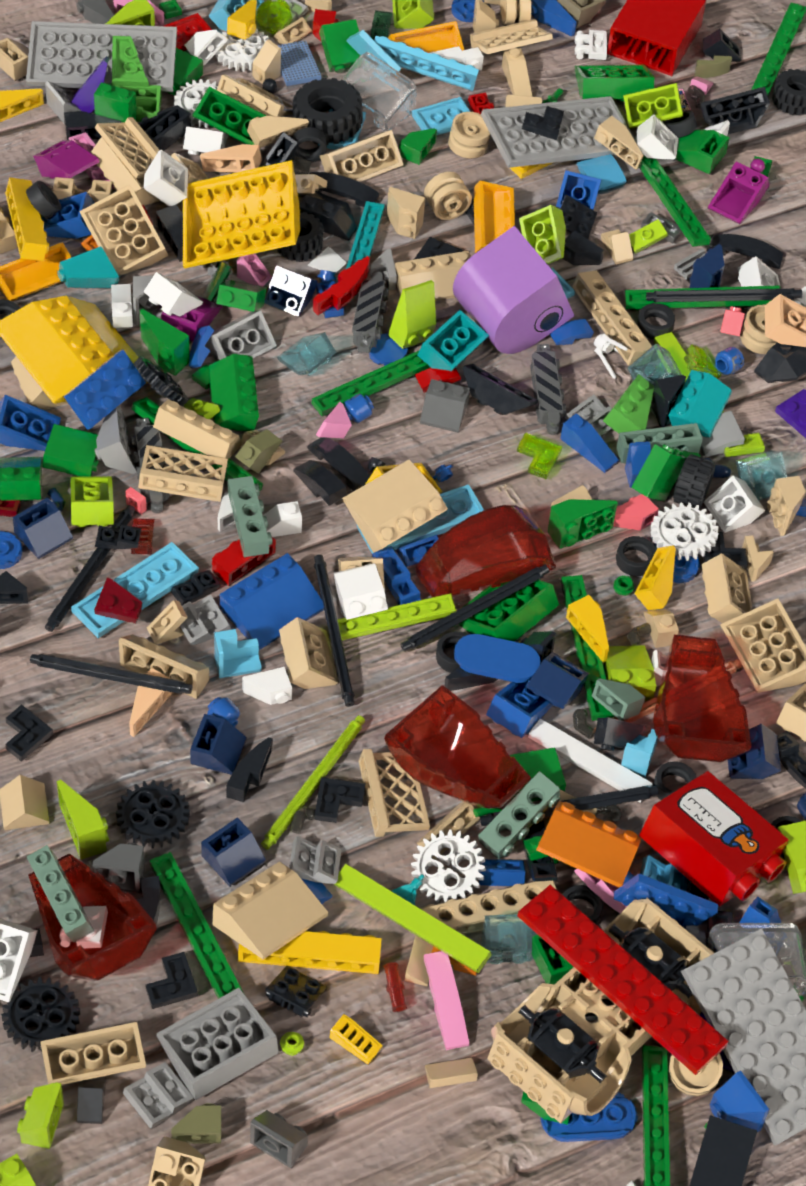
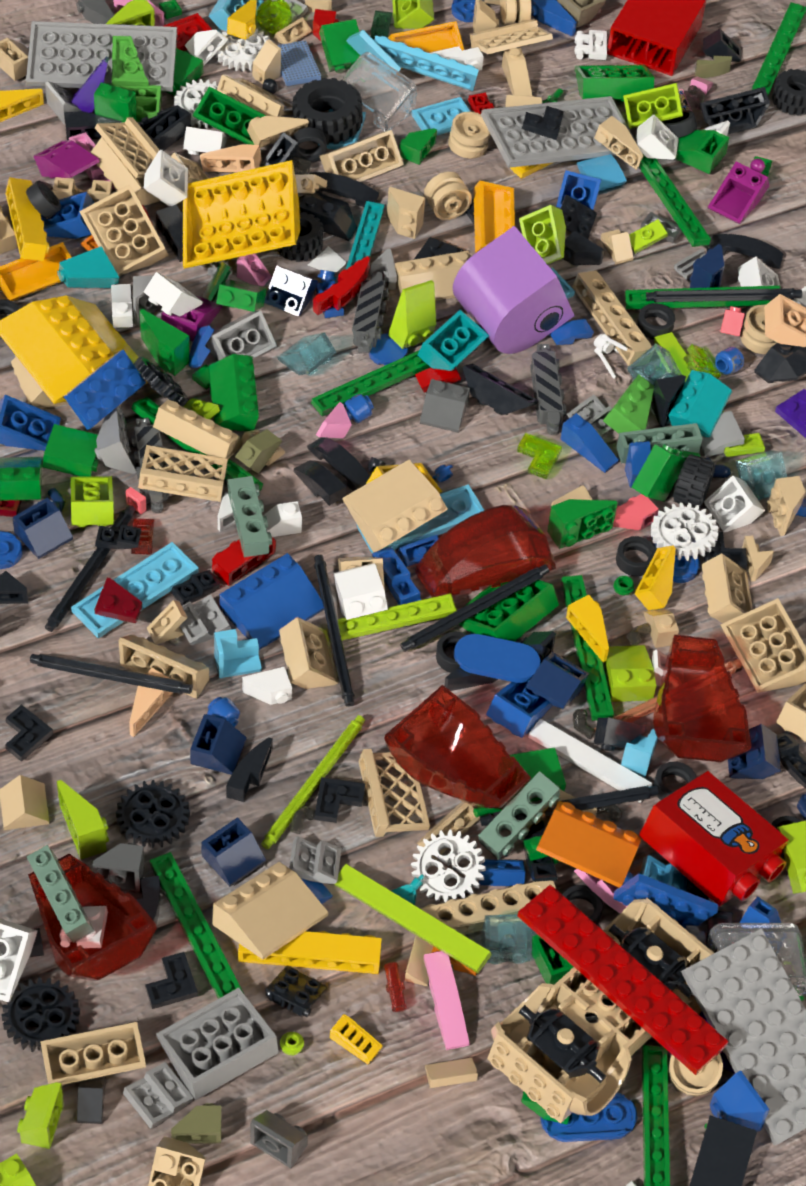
(618, 698): sand green slope -> none

